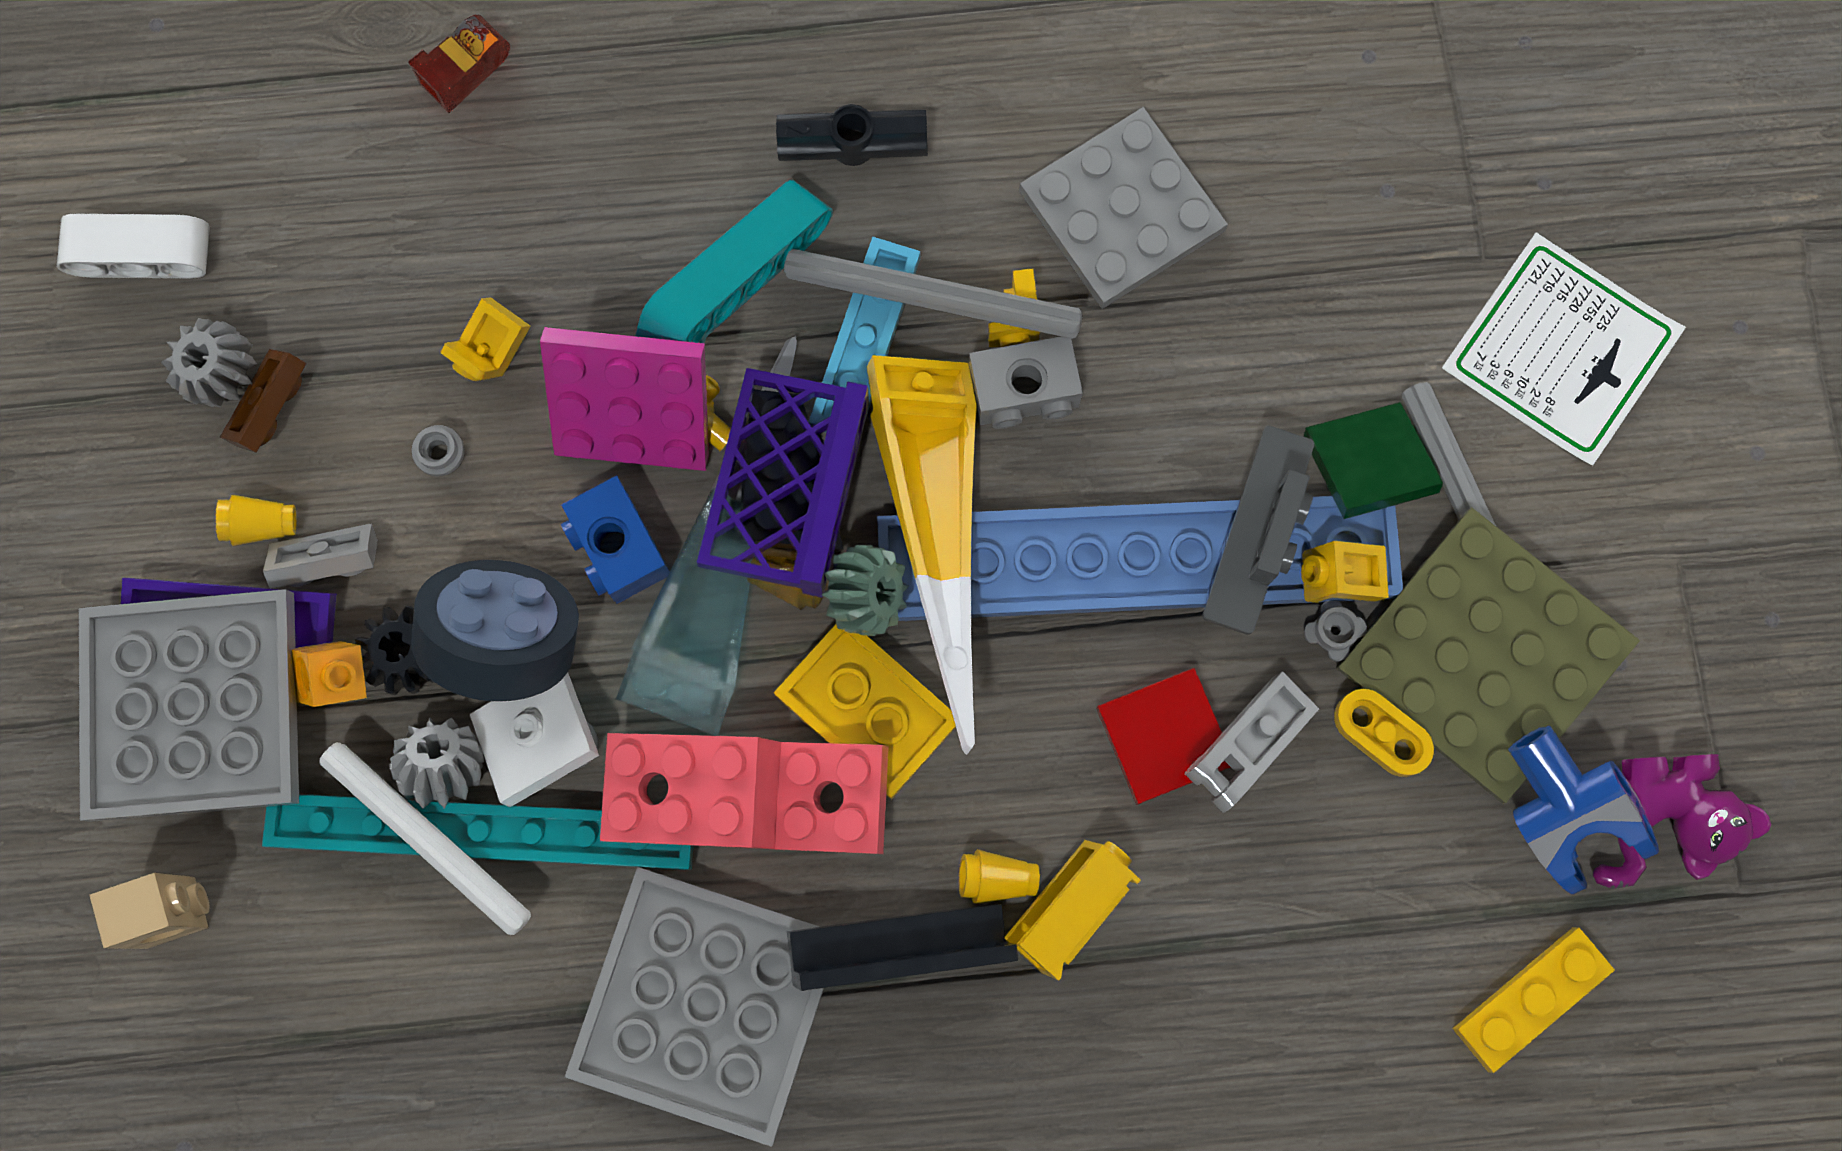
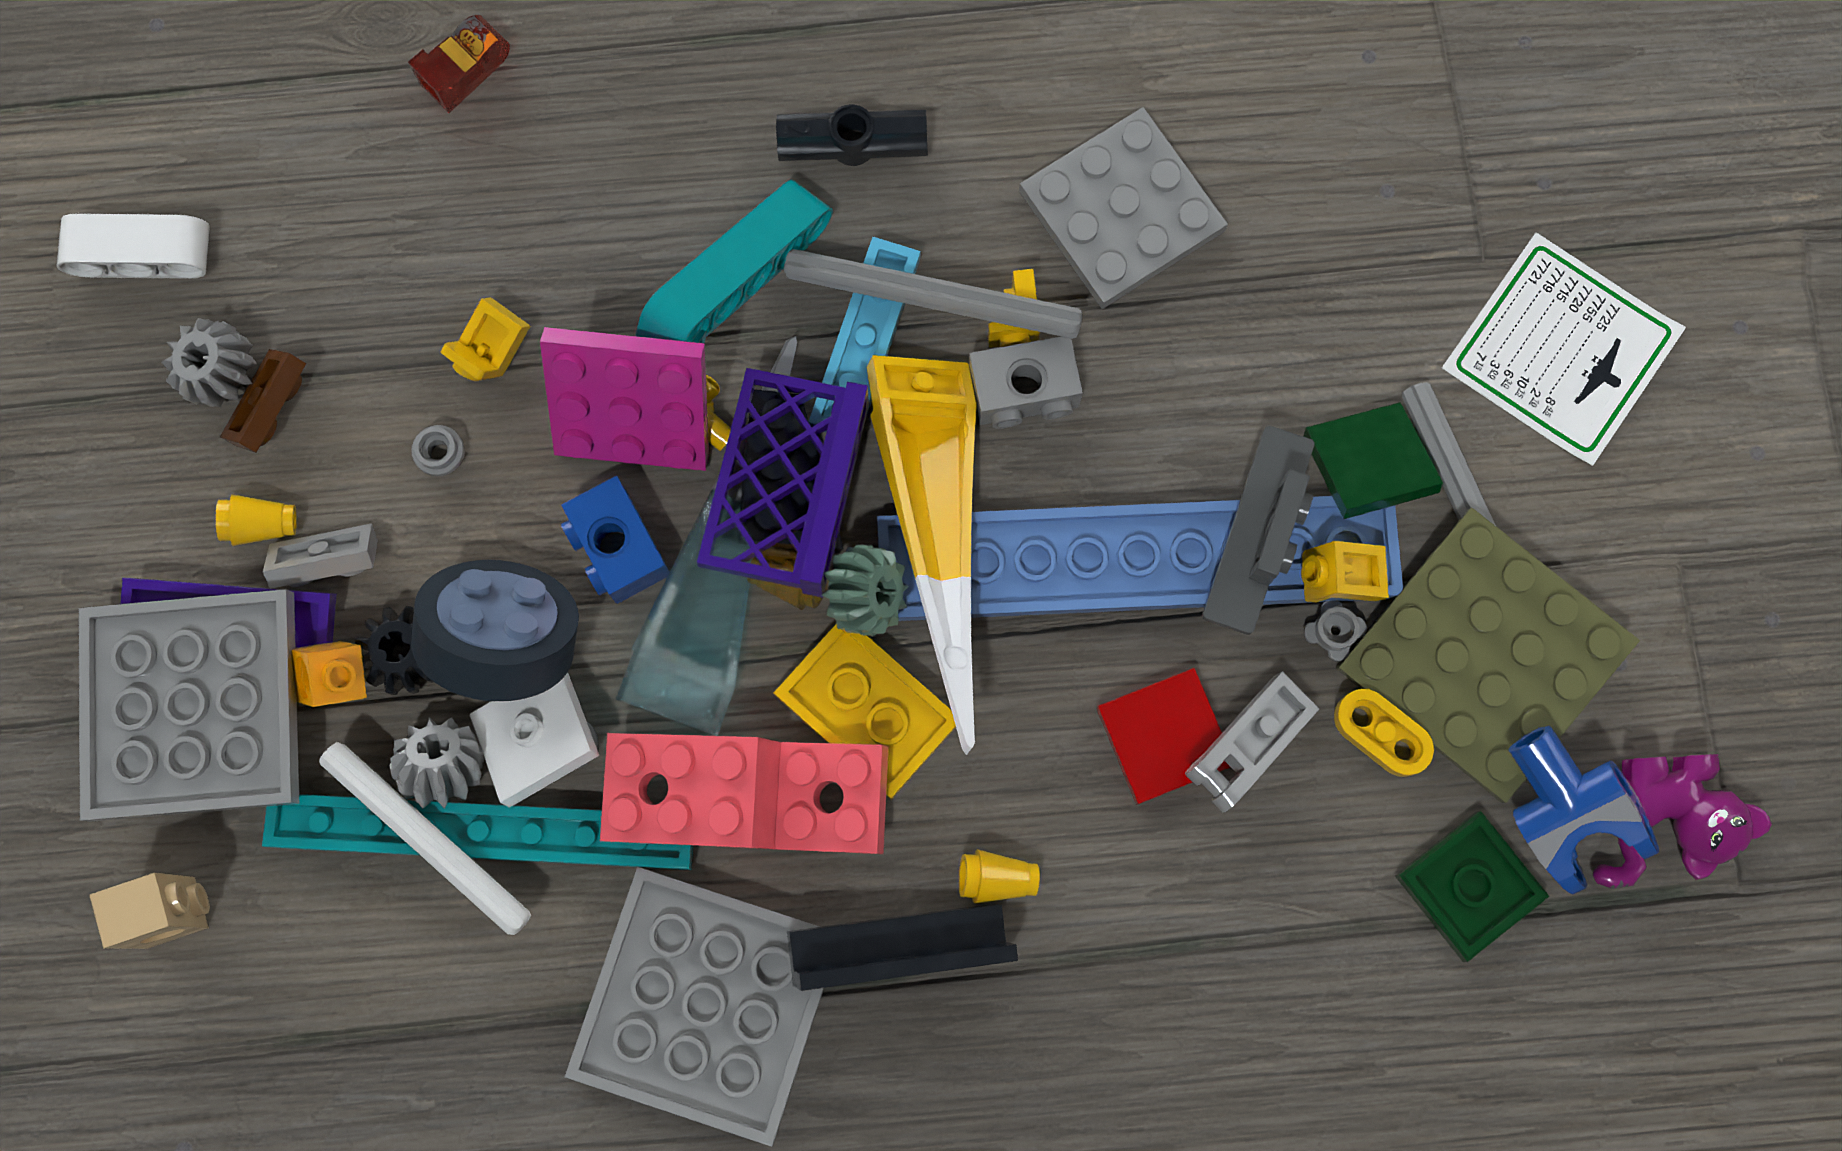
(1072, 906): yellow window -> none
(1472, 886): none -> dark green tile
(1533, 999): yellow plate -> none

